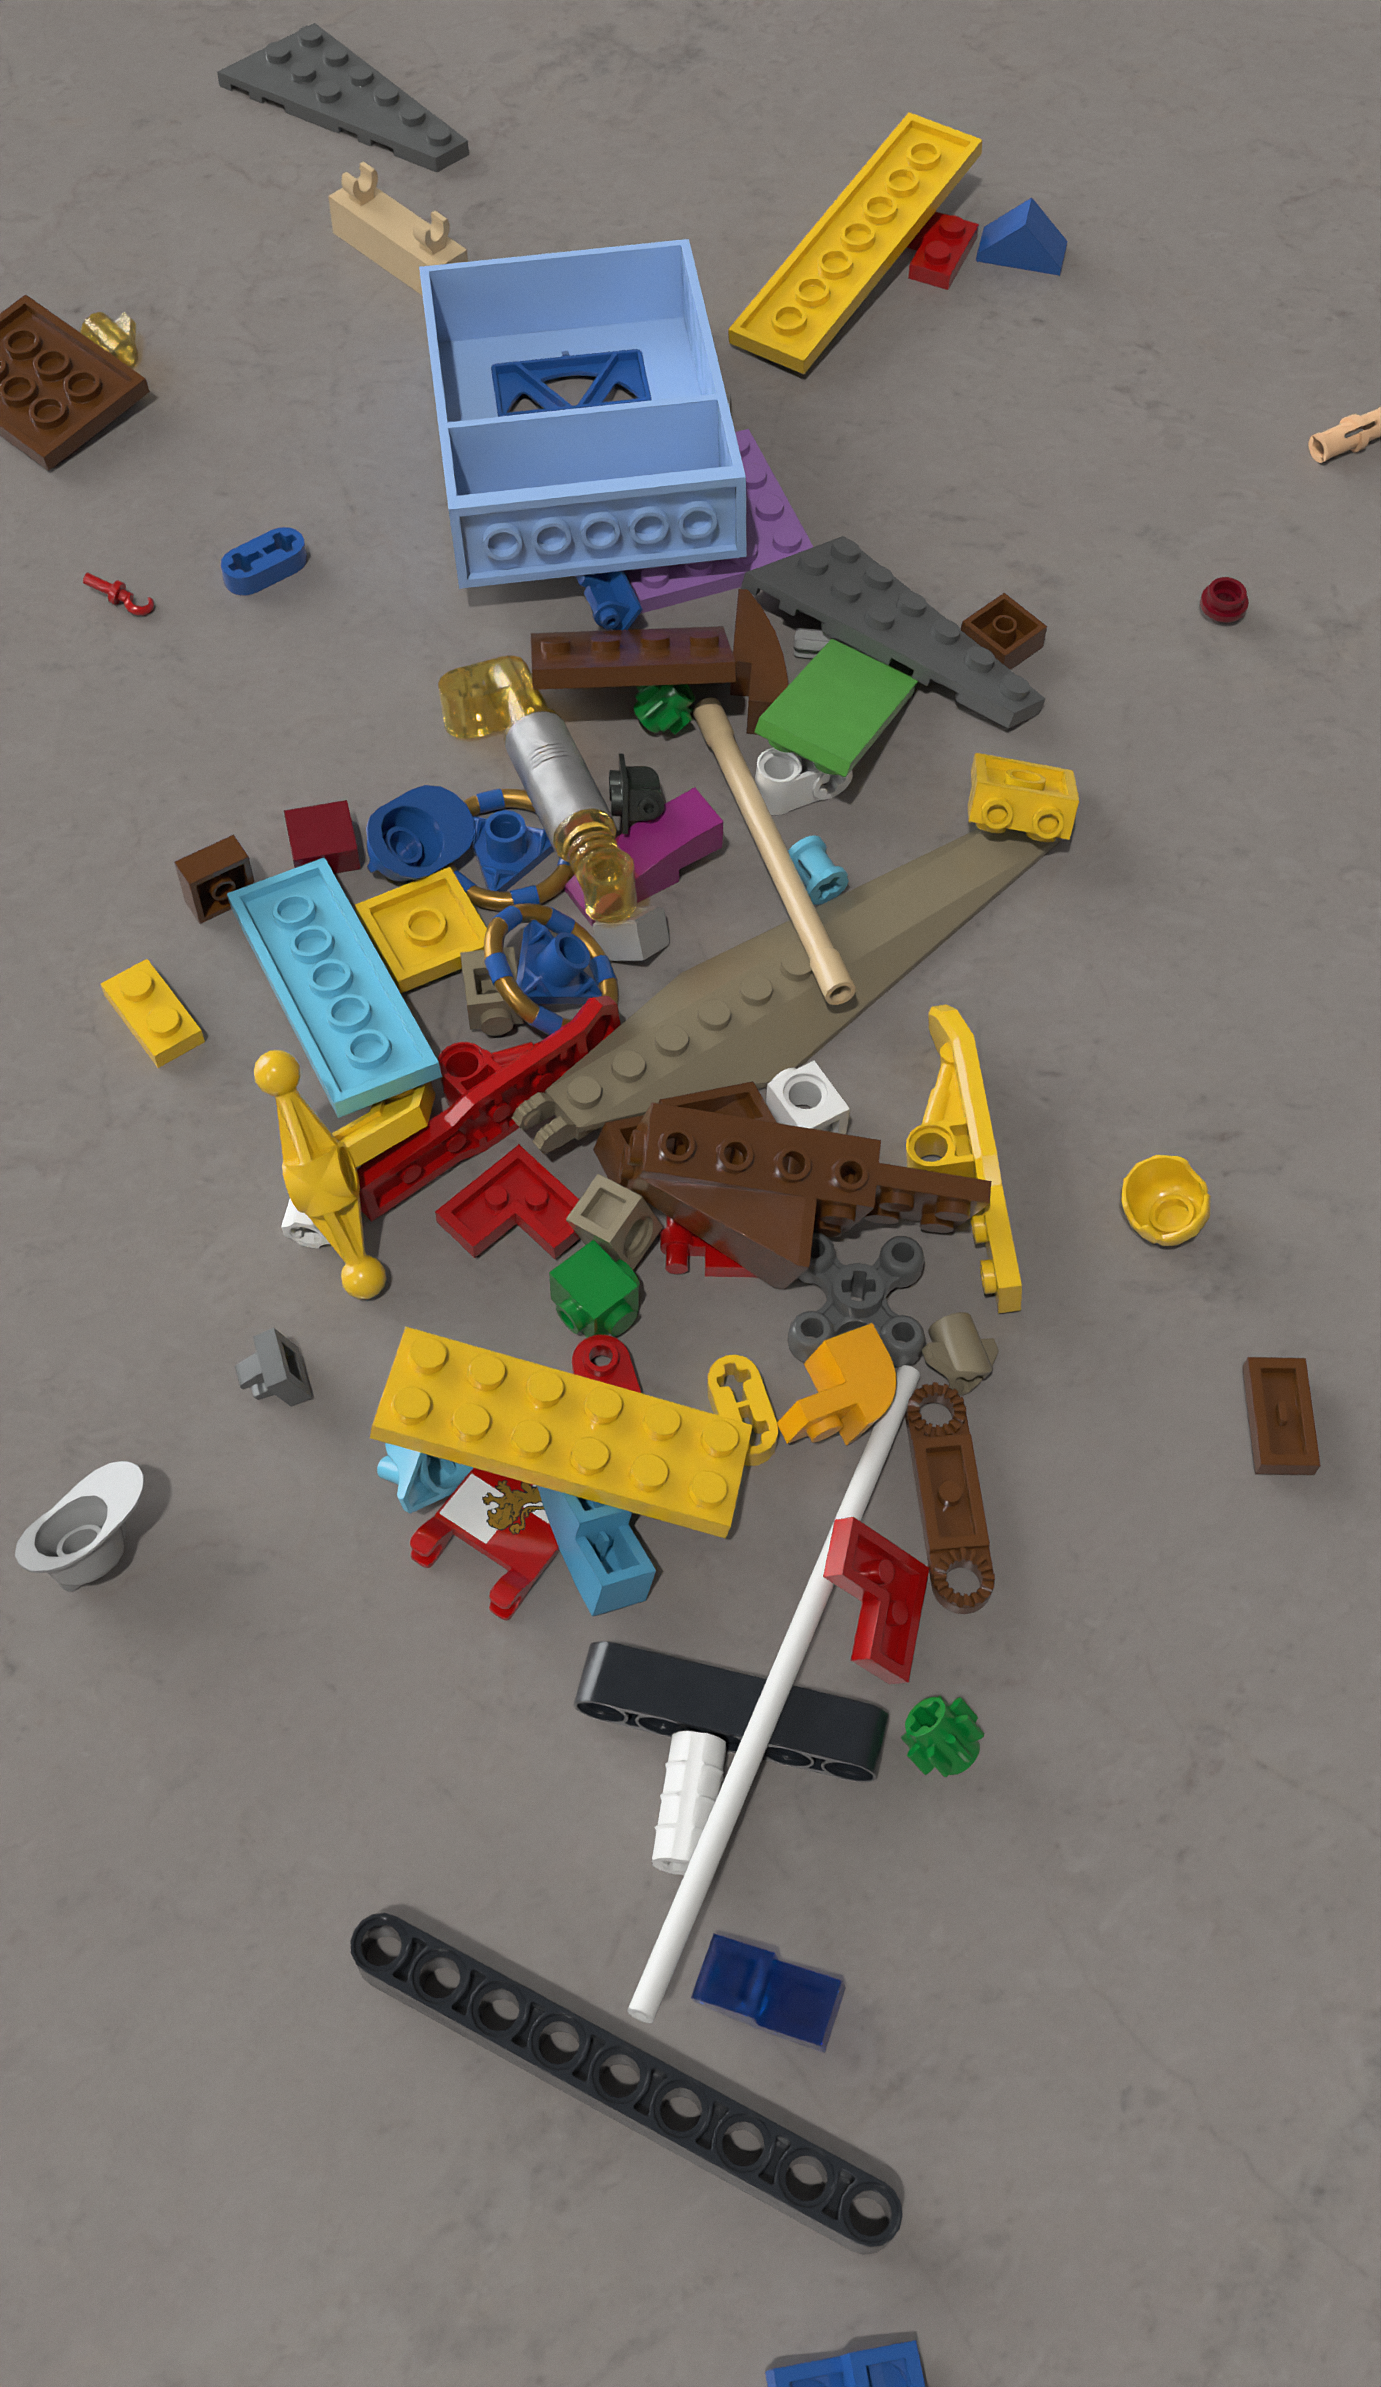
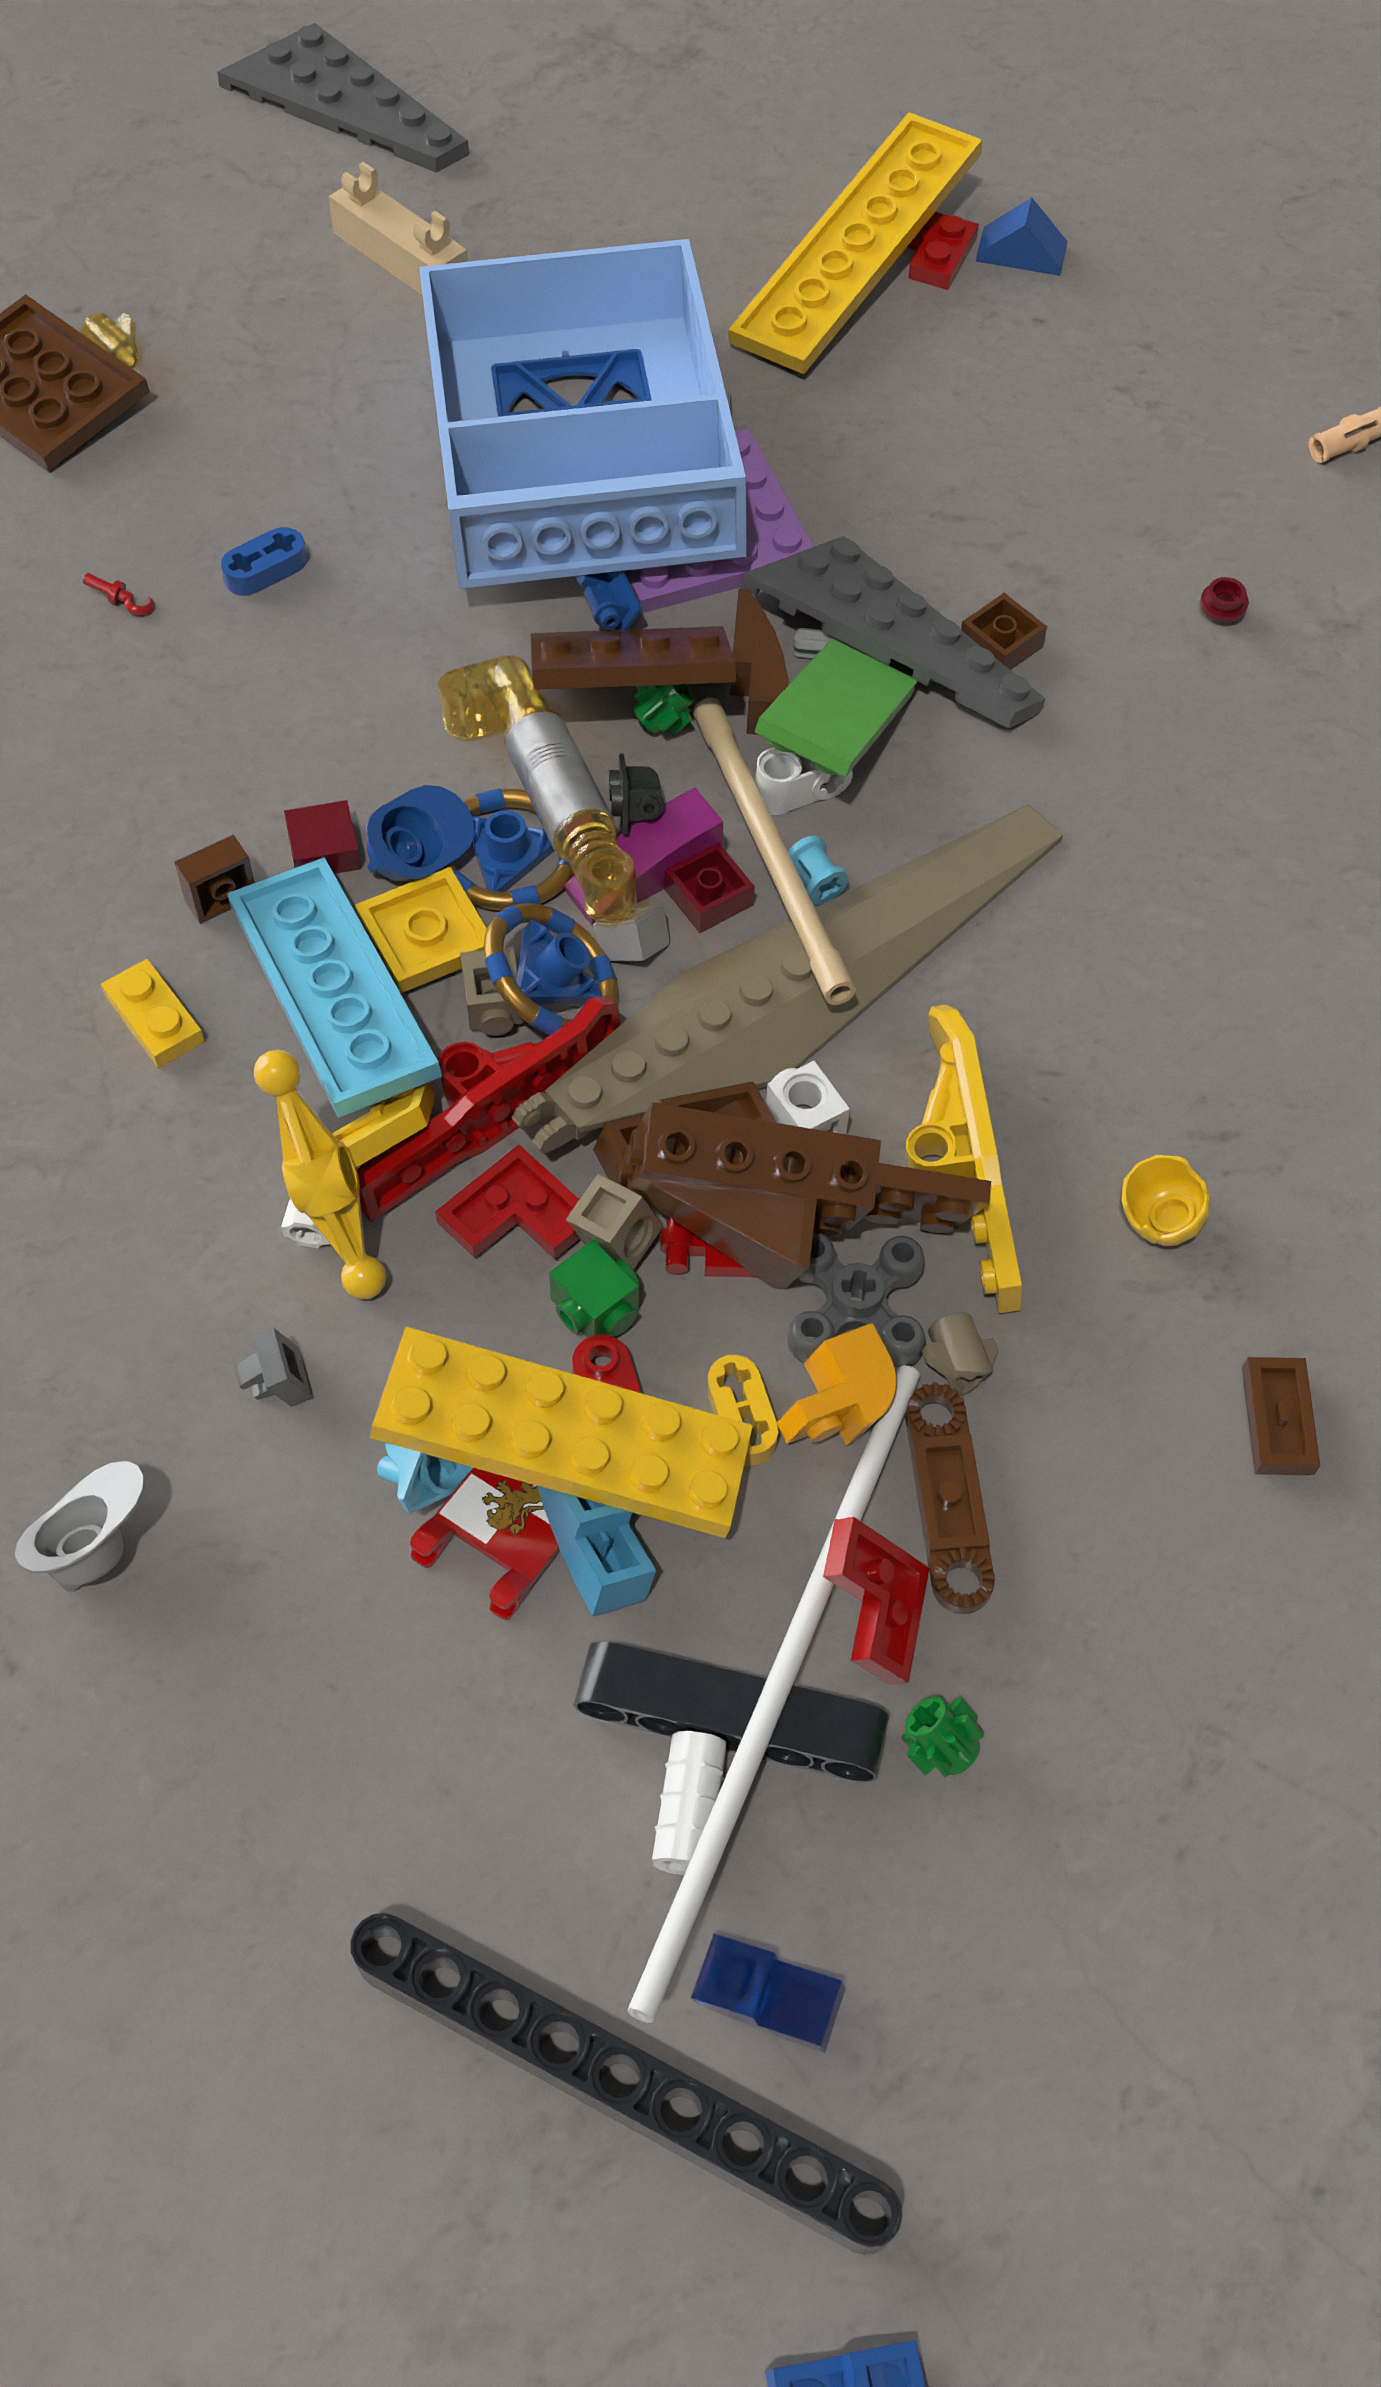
(709, 887): none -> dark red piece
(1022, 798): yellow plate -> none

